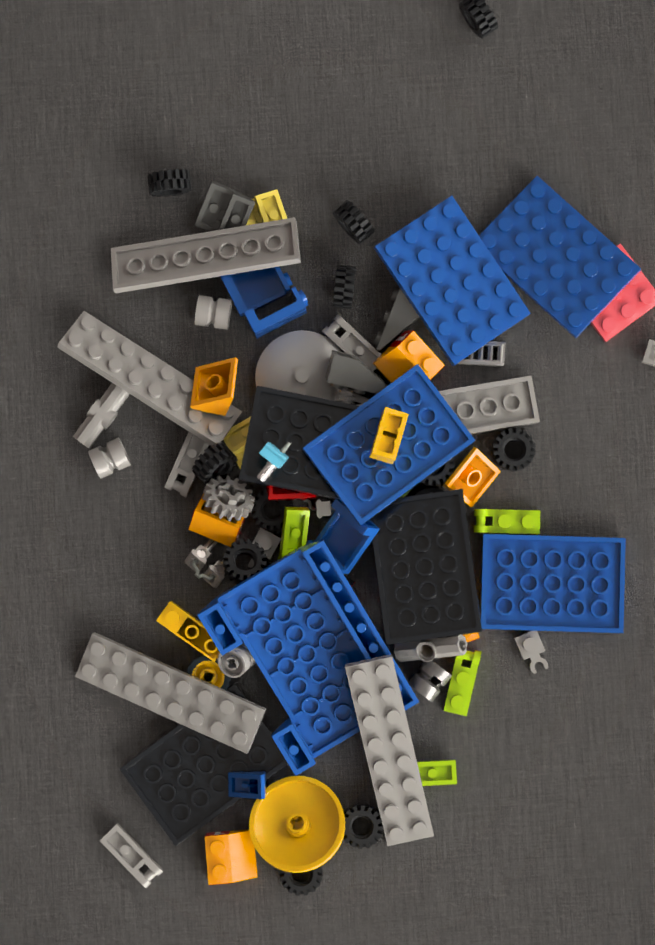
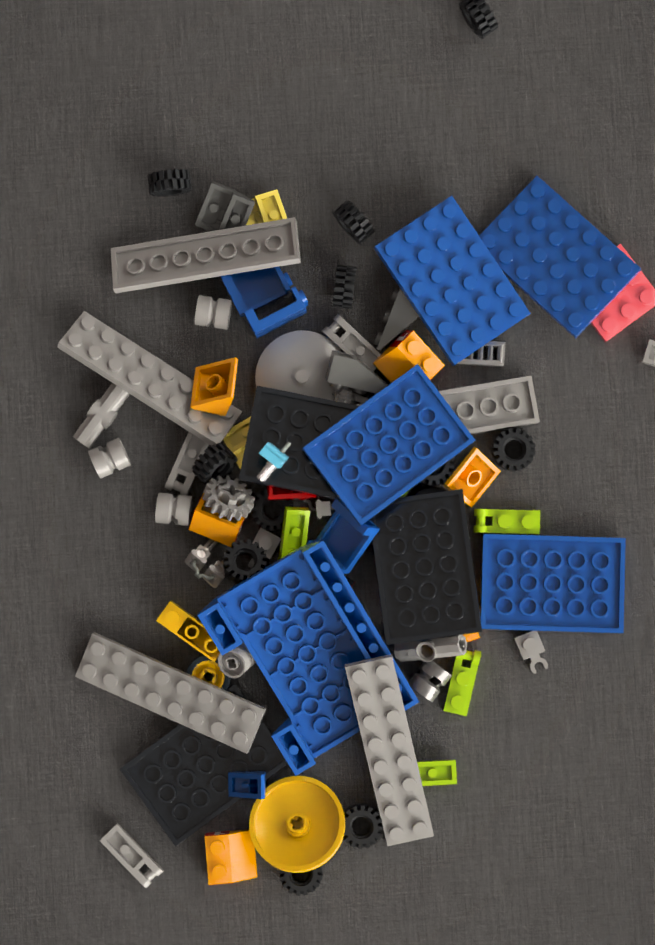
(173, 509): none -> light grey wheel
(388, 435): yellow brick -> none

